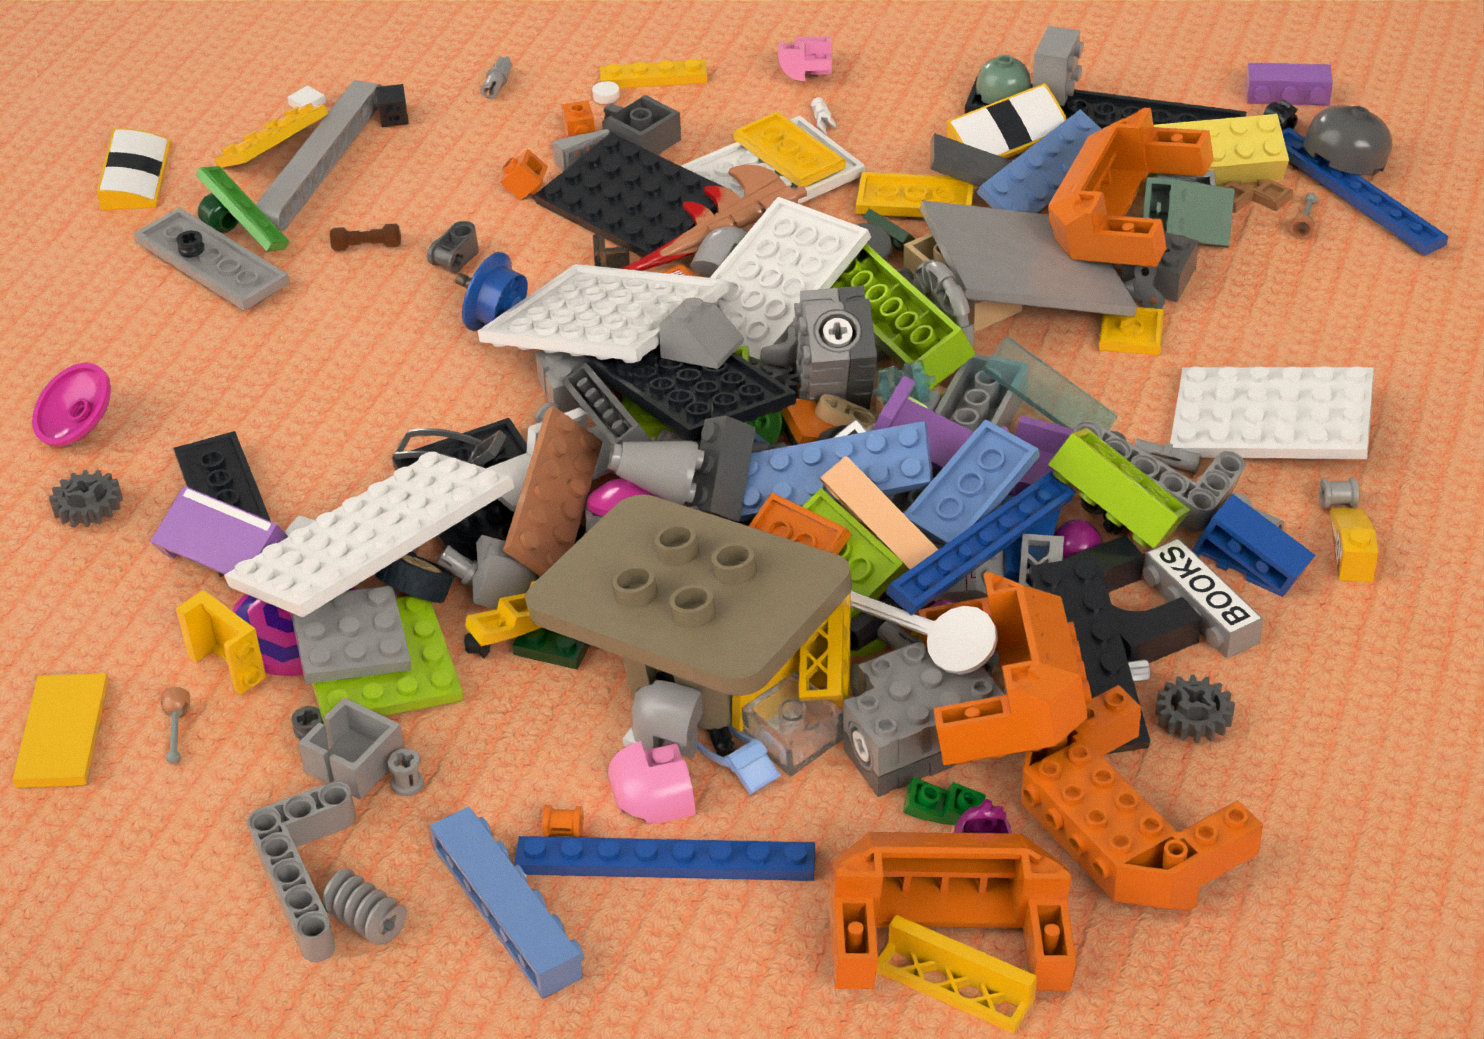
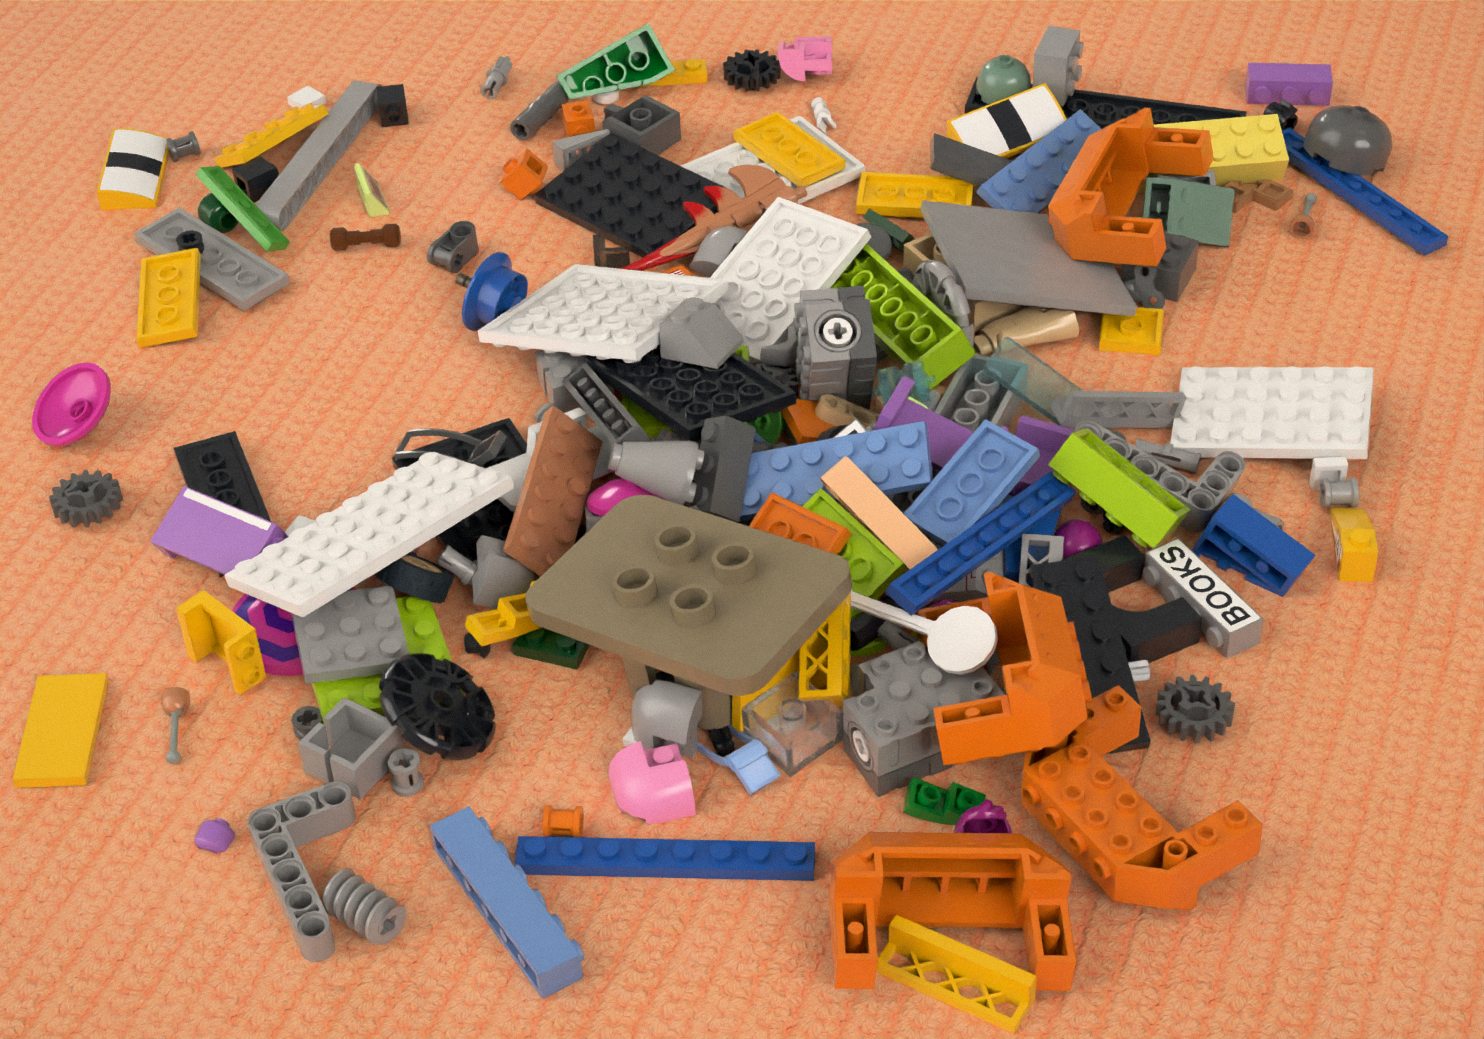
(169, 298): none -> yellow tile
(183, 146): none -> dark grey bush
(214, 836): none -> medium lavender piece
(255, 177): none -> black brick
(370, 192): none -> yellowish green slope
(409, 702): none -> black plate
(539, 112): none -> dark grey axle
(622, 65): none -> green wedge
(752, 70): none -> black gear
(1028, 327): none -> tan piece
(1119, 408): none -> light grey fence
(1328, 468): none -> white plate

